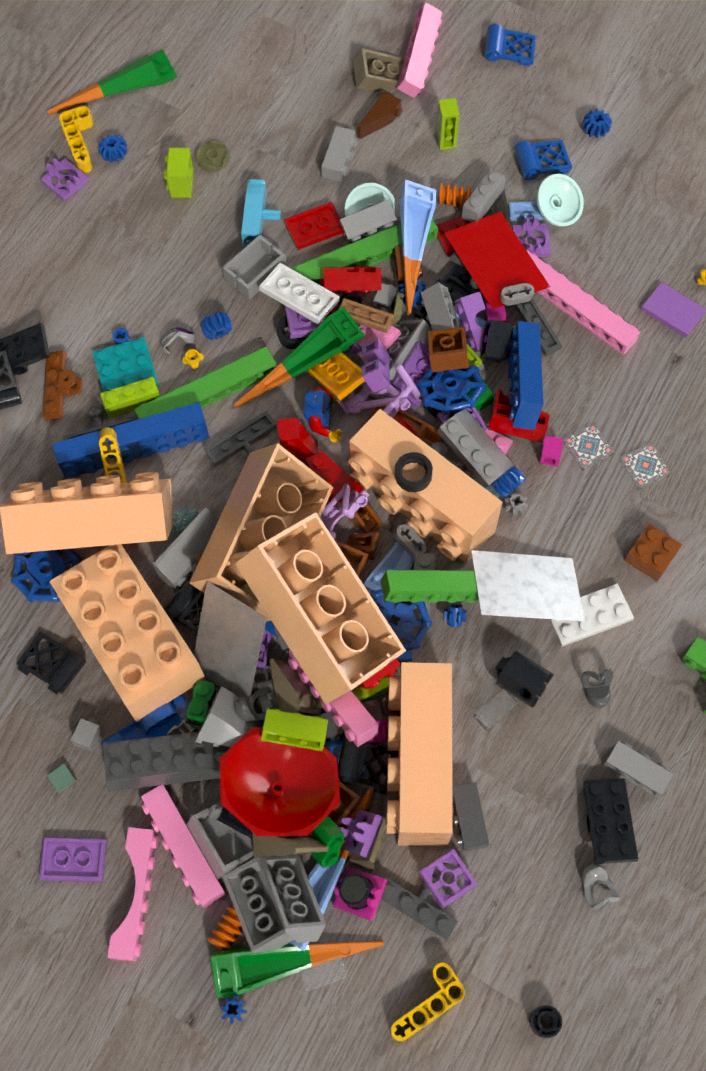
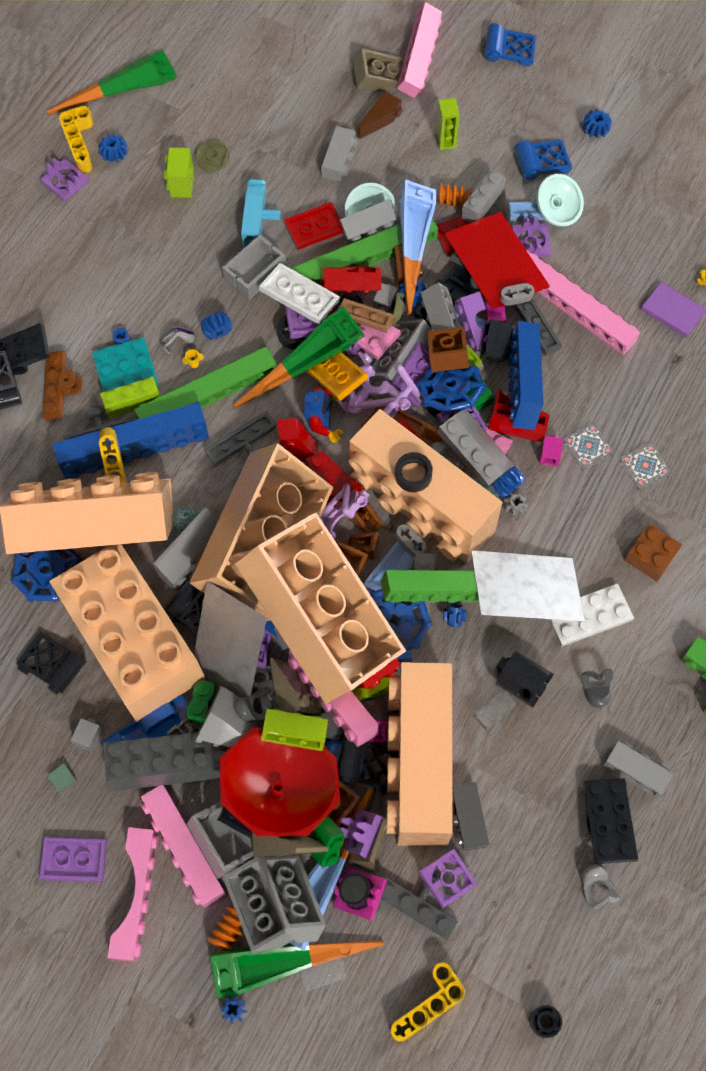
(377, 369): medium lavender arch -> none

